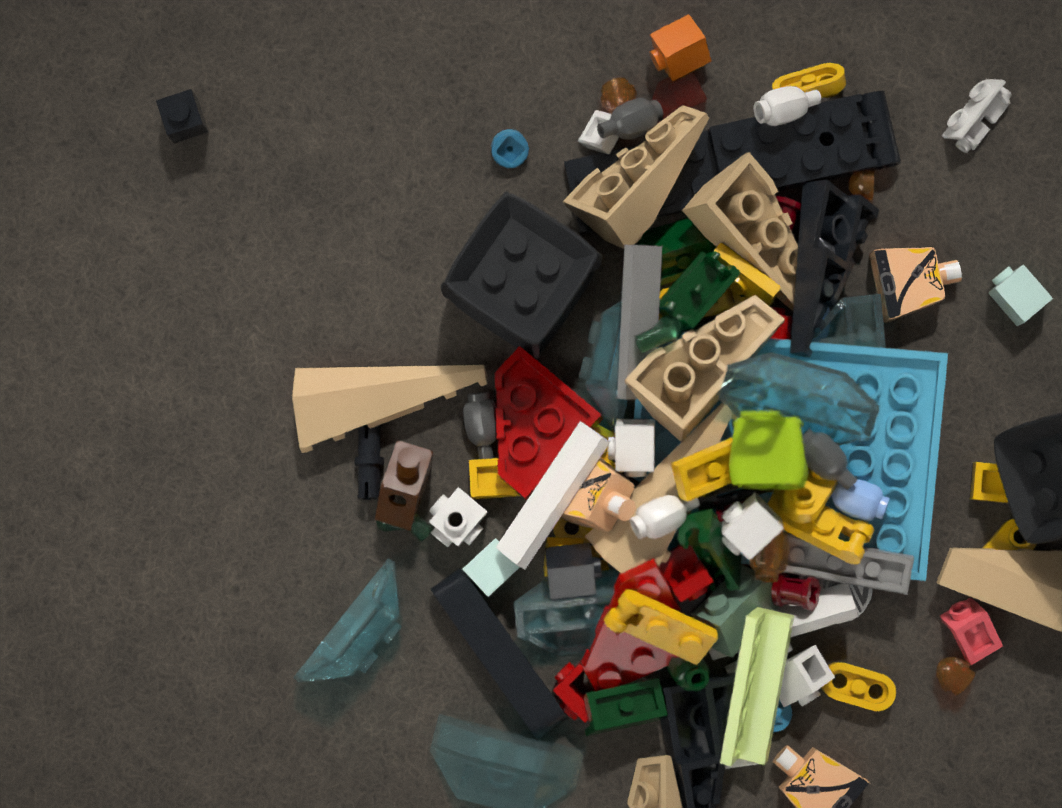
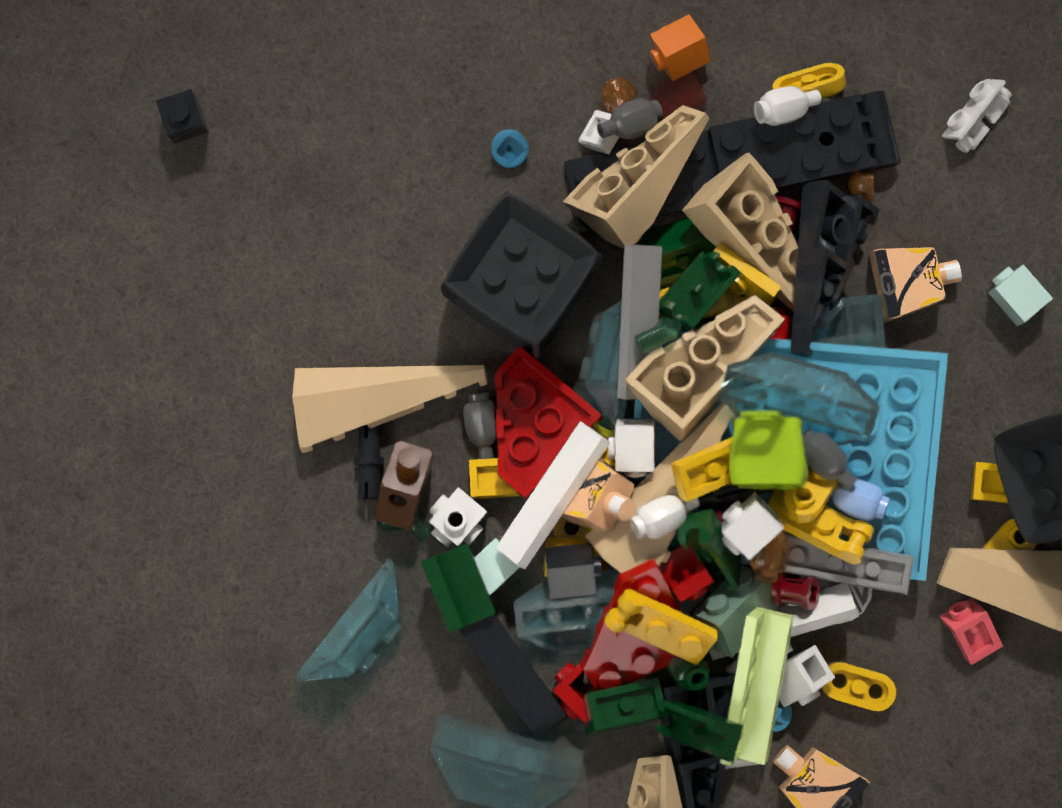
(458, 587): none -> dark green panel
(701, 729): none -> dark green hinge
(954, 674): clear orange plate -> none

